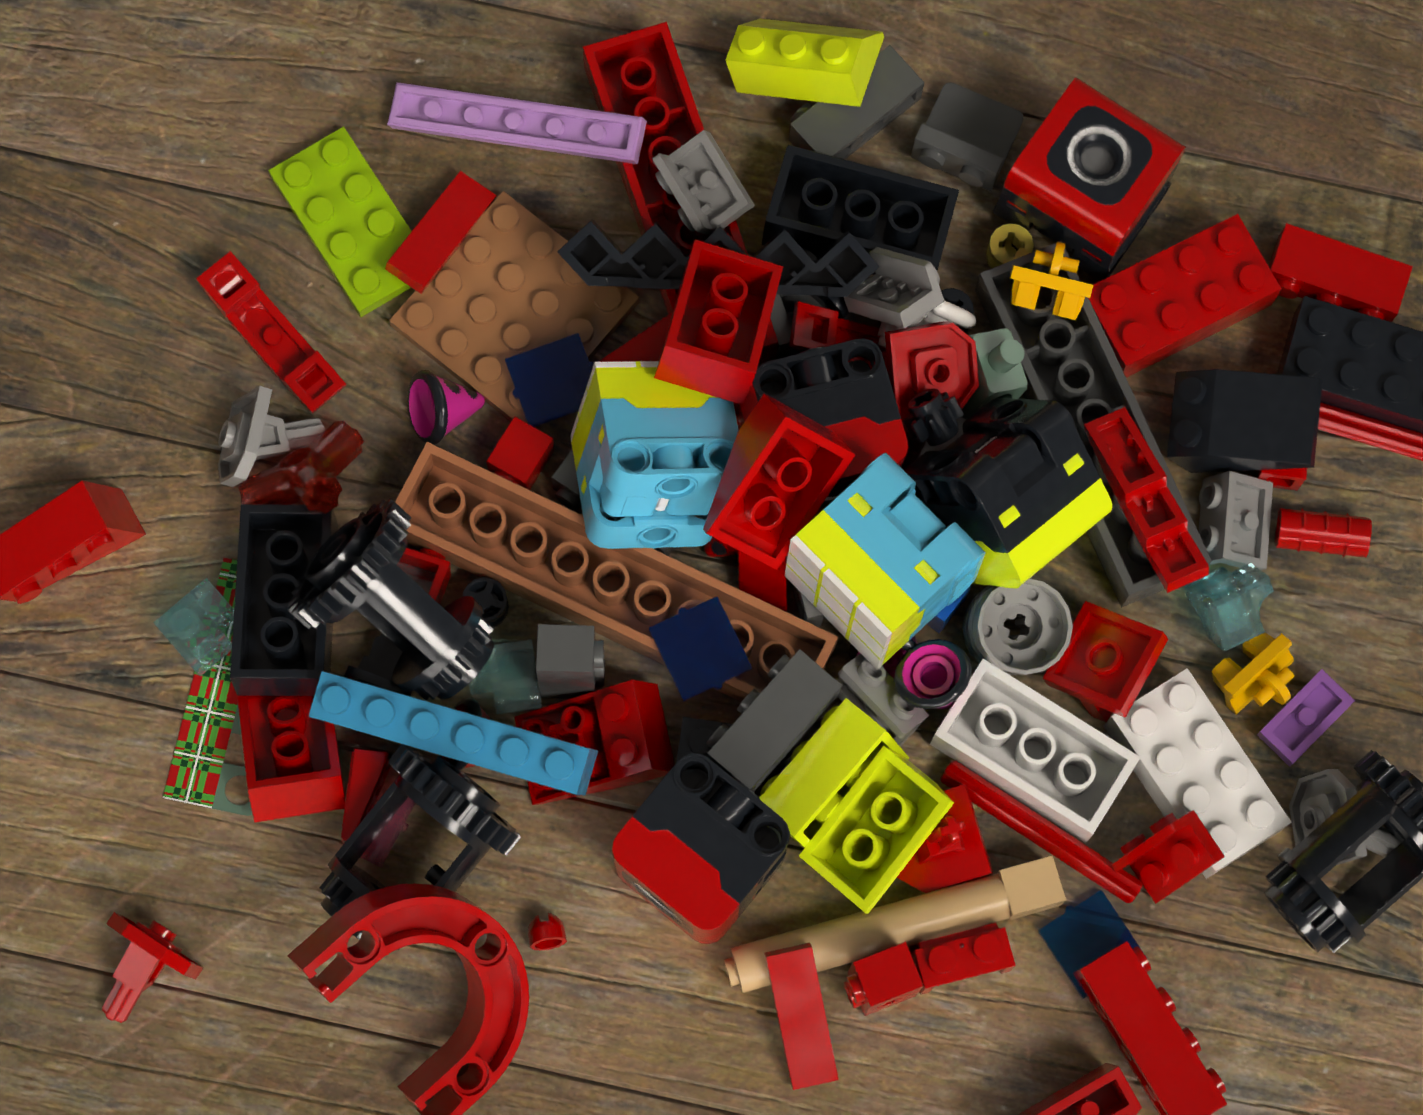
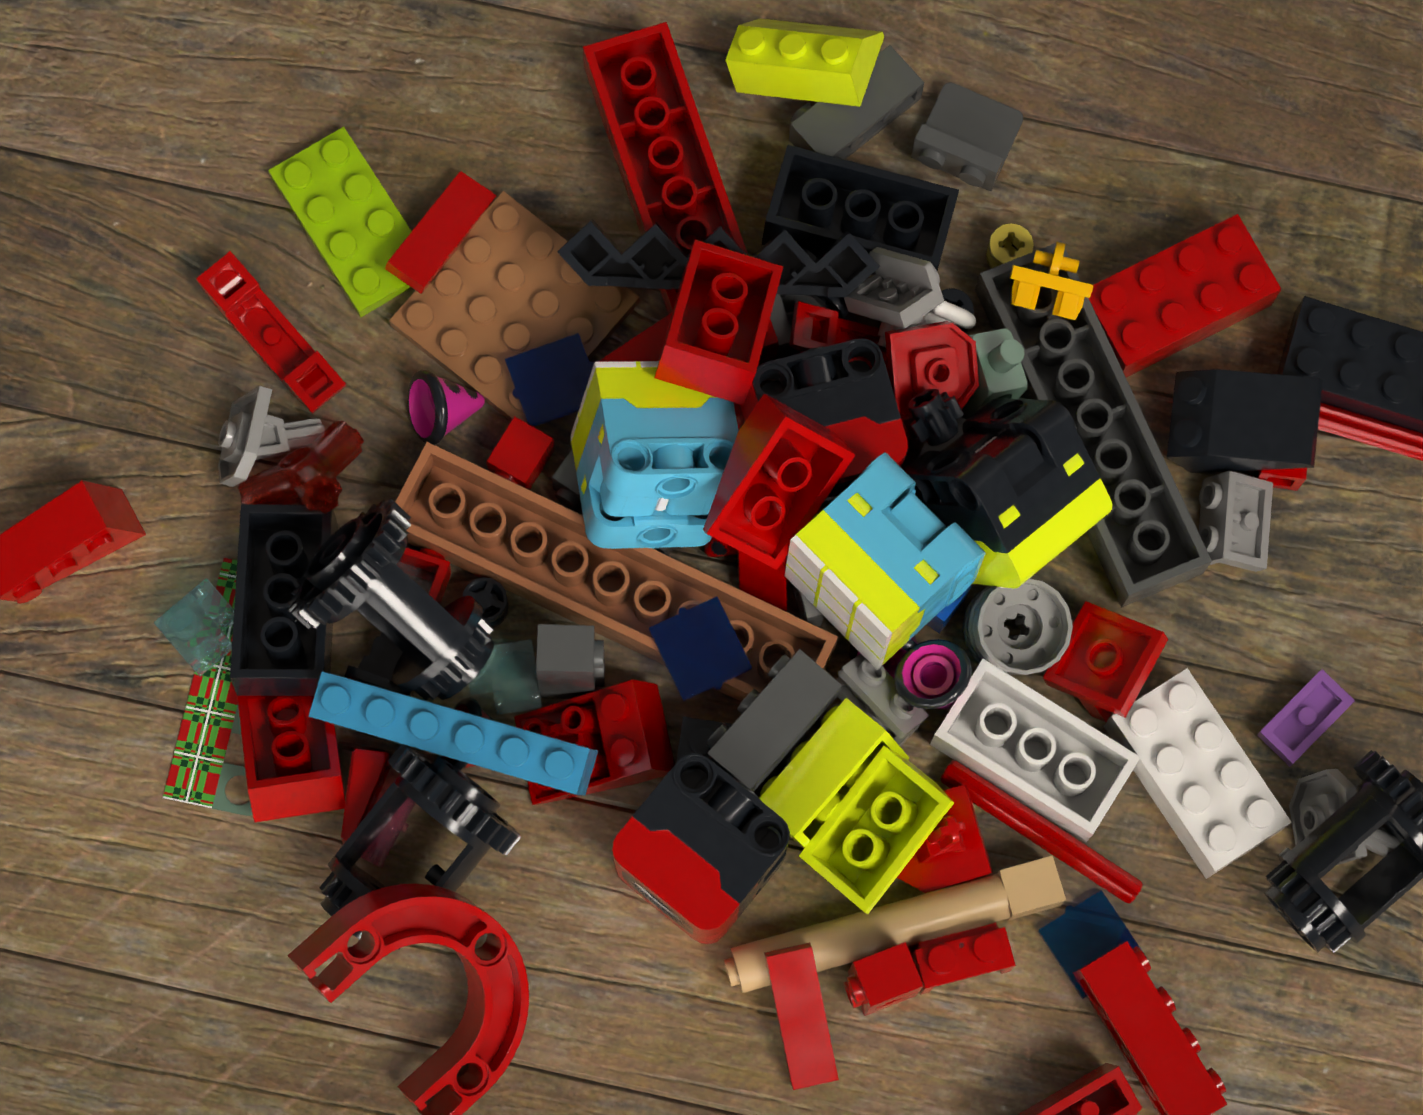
(142, 963): red piece -> none
(517, 123): lavender tile -> none
(546, 934): red hinge -> none
(702, 184): light grey bracket -> none
(1090, 178): piece -> none
(1146, 500): red slope -> none
(1171, 856): red bracket -> none
(1230, 604): clear light blue brick -> none
(1261, 677): yellow hips -> none
(1323, 532): red axle -> none
(1338, 273): red brick -> none

